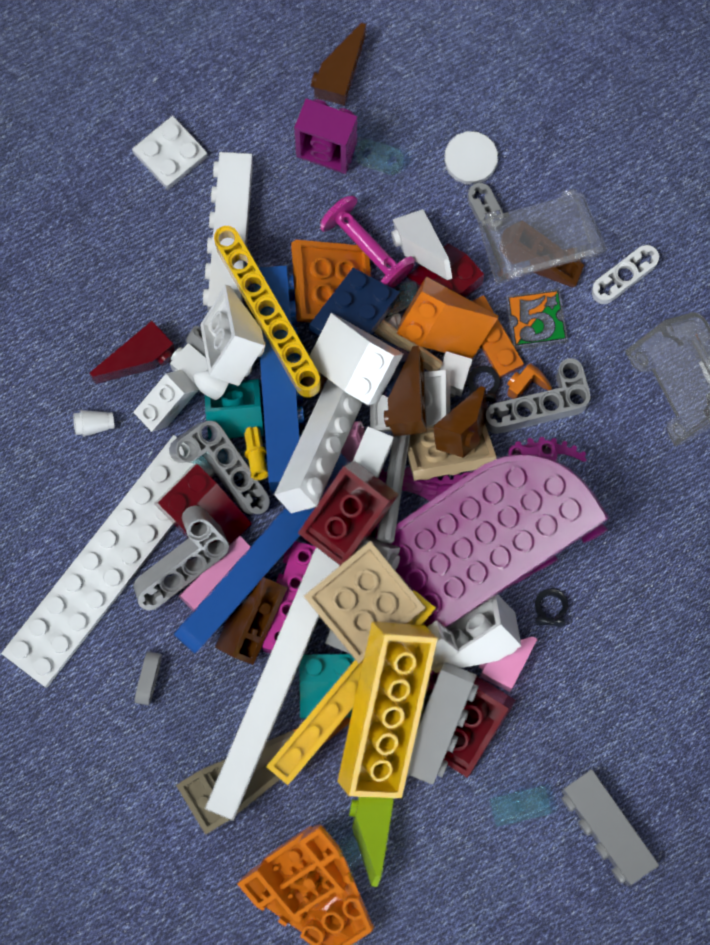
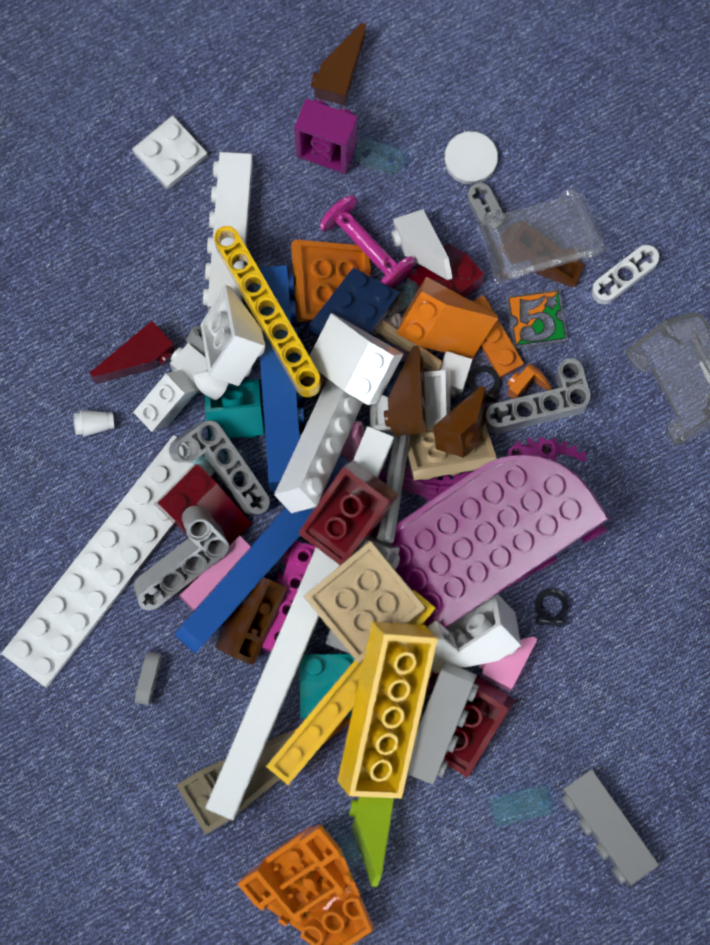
(255, 453): yellow axle -> none

